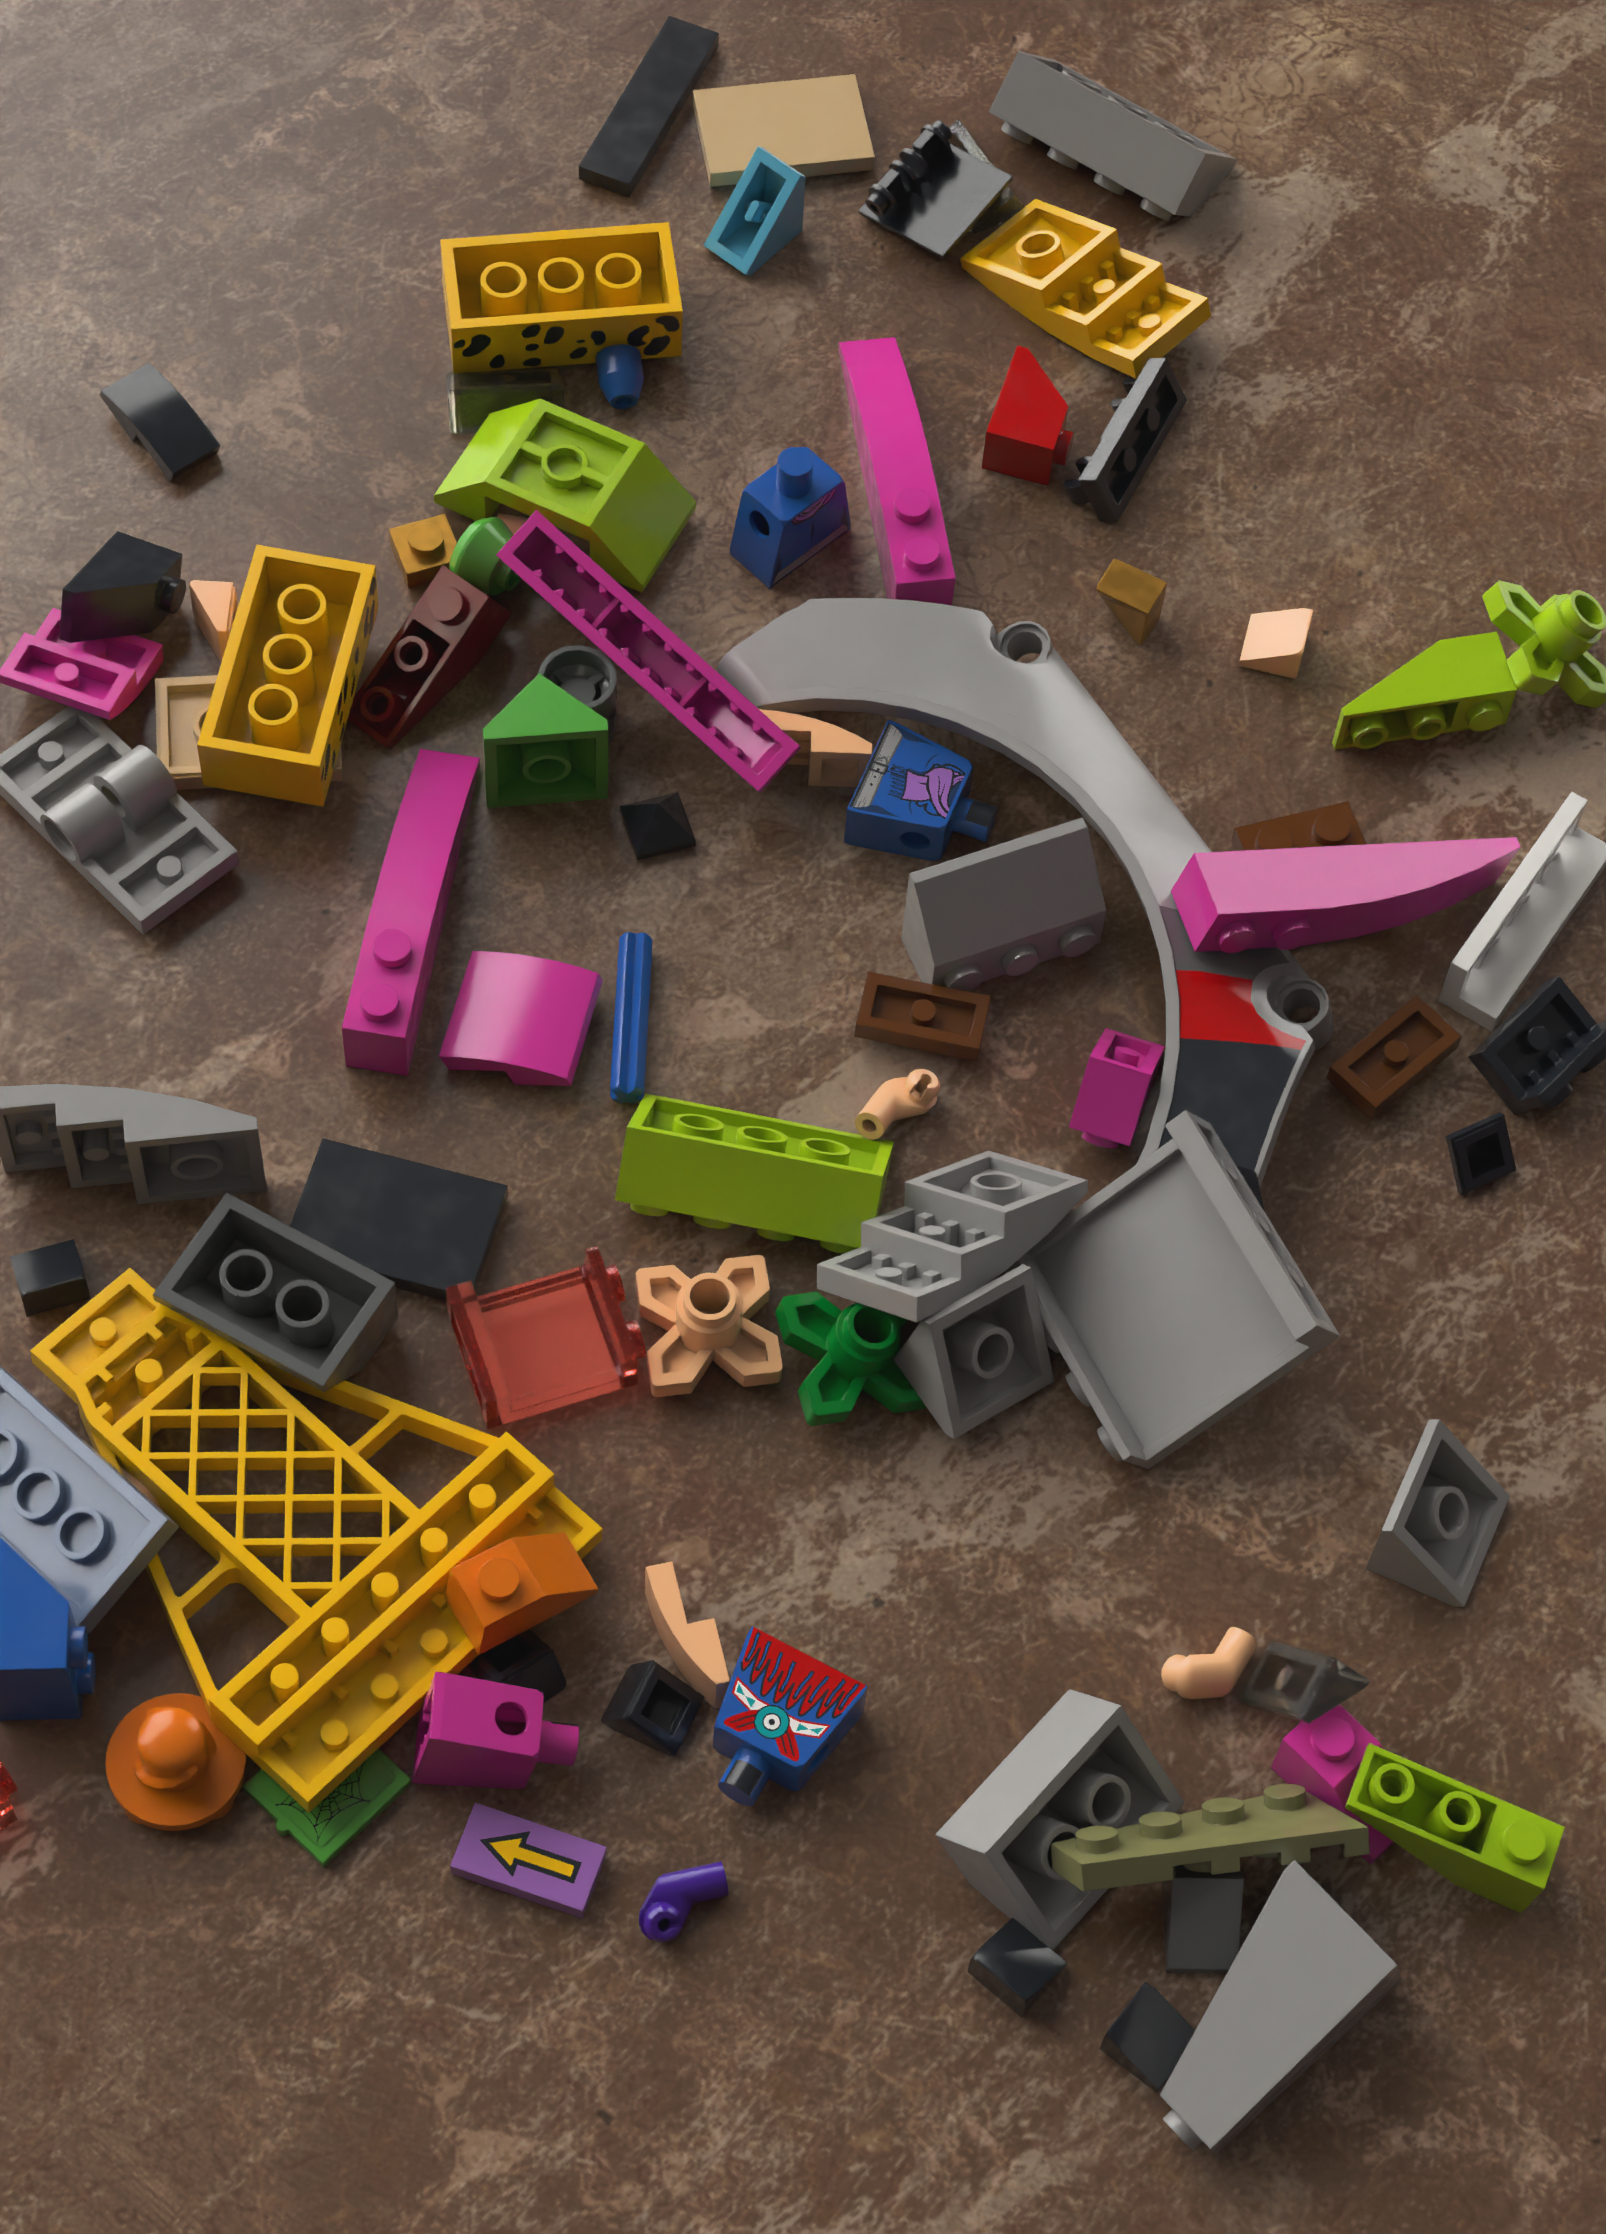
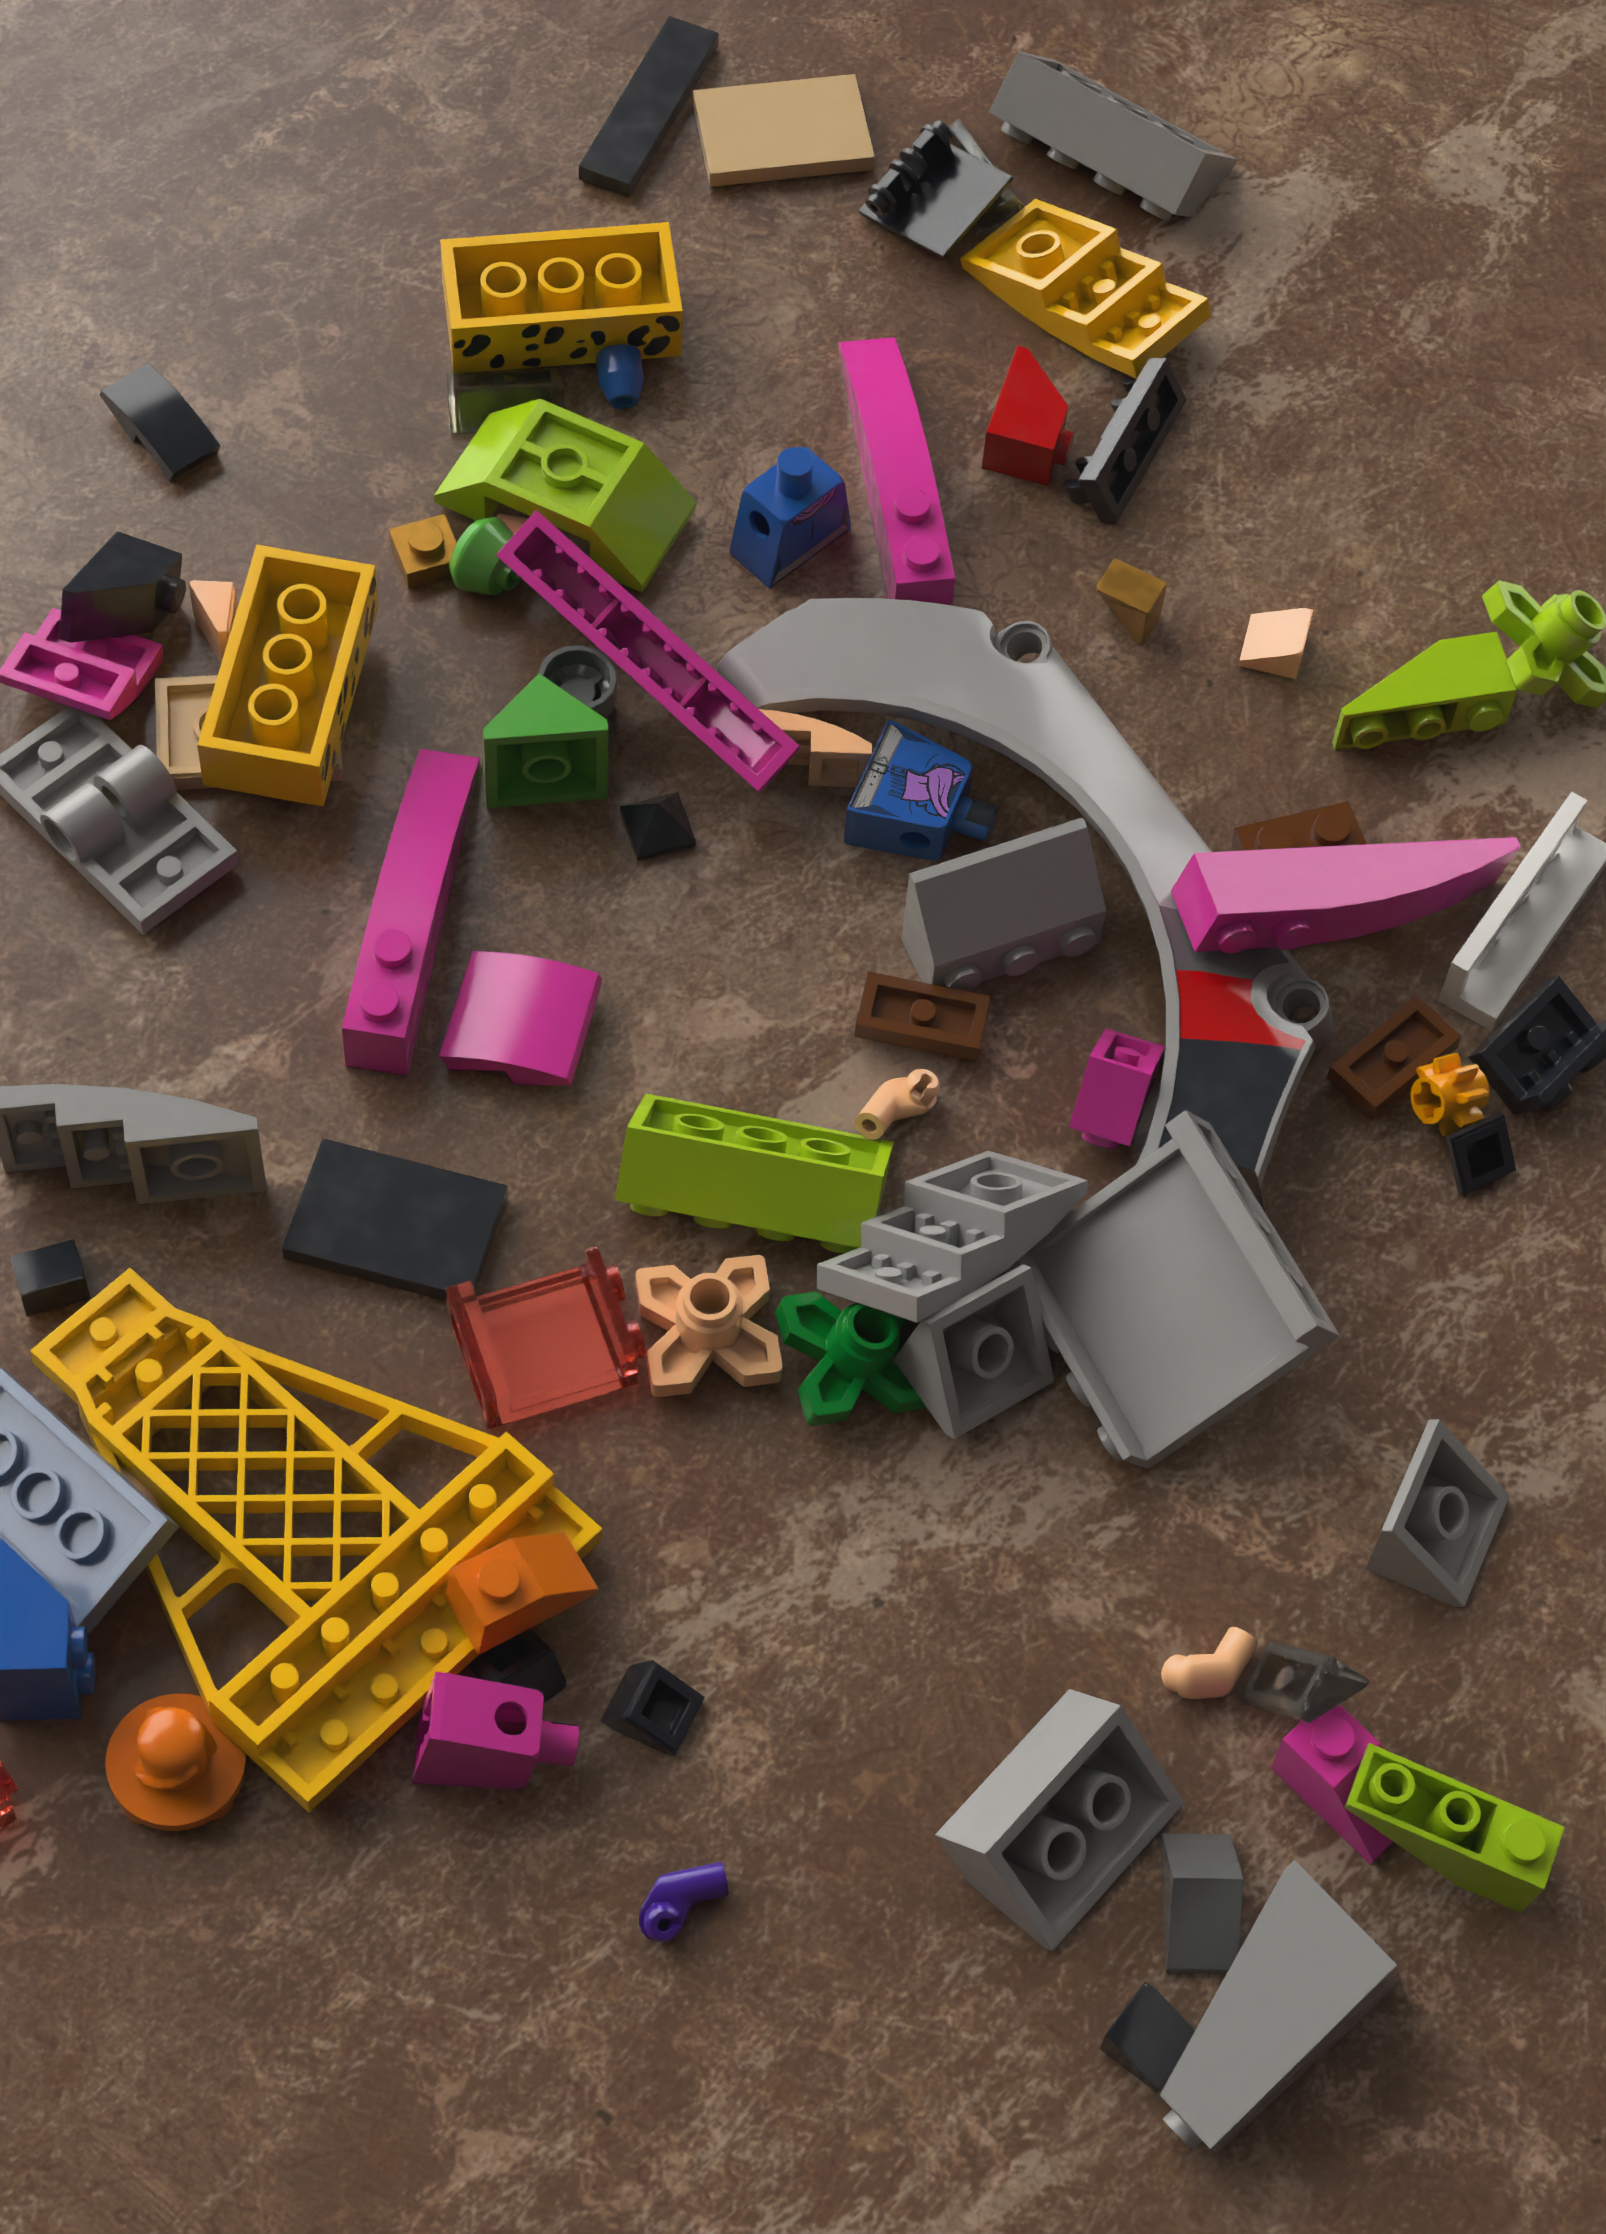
(280, 1295): dark grey slope -> none
(338, 1816): bright green piece -> none
(427, 657): dark red slope -> none
(528, 1860): medium lavender tile -> none
(631, 1018): blue axle -> none
(693, 1645): light nougat slope -> none
(760, 213): medium azure slope -> none
(781, 1717): torso -> none
(1015, 1966): black slope -> none
(1211, 1839): olive wing -> none
(1450, 1094): none -> light orange gear

